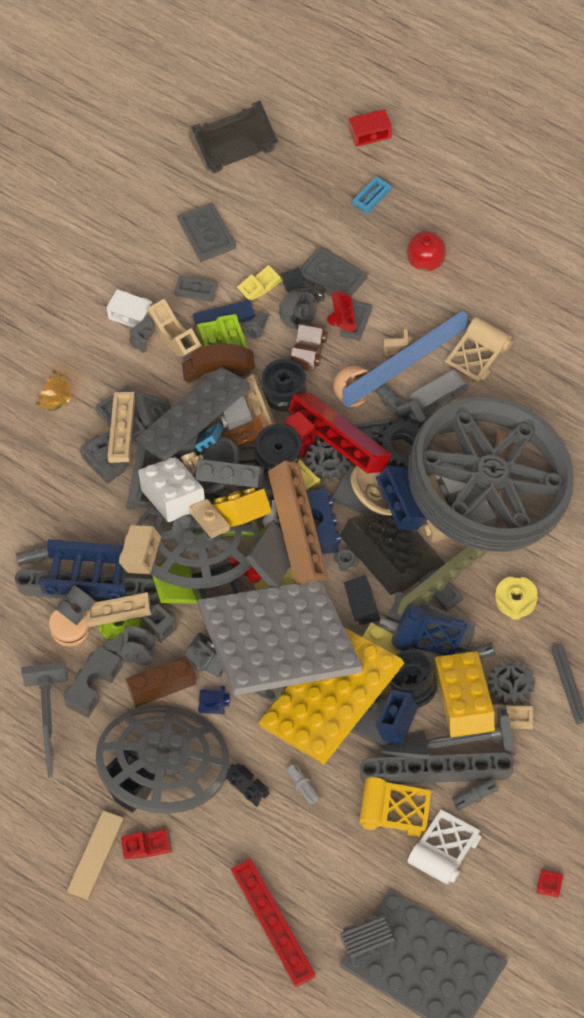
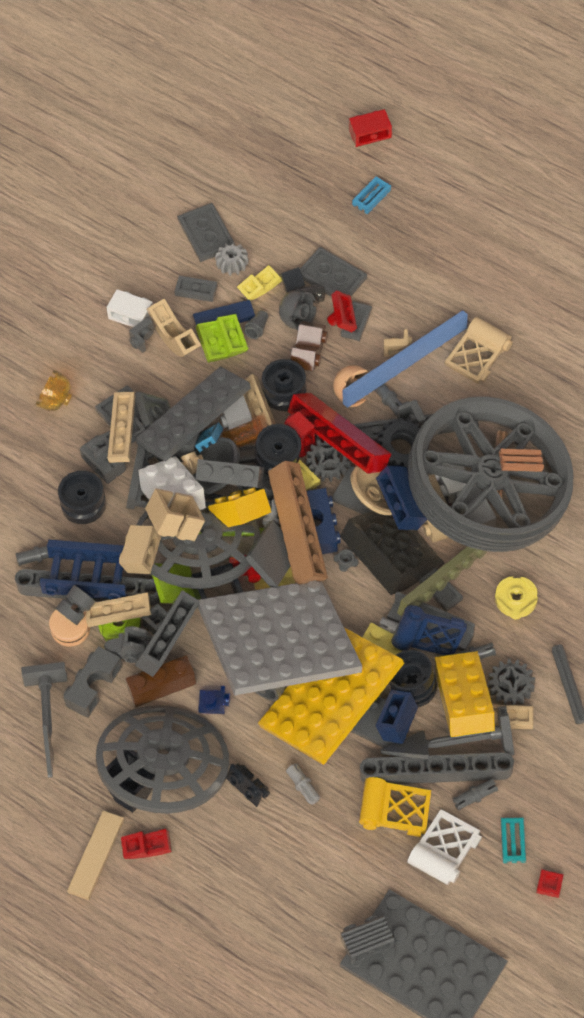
(82, 497): none -> black wheel
(167, 633): none -> dark grey brick
(179, 519): none -> tan piece
(204, 655): dark grey hinge -> none
(209, 518): tan plate -> none
(210, 357): reddish brown arch -> none
(231, 259): none -> light grey gear
(233, 138): clear smoke windscreen -> none
(273, 923): red plate -> none
(361, 600): black hinge -> none
(426, 251): red cylinder -> none
(439, 392): light grey beam -> none
(513, 858): none -> teal tile
(521, 456): none -> nougat tile

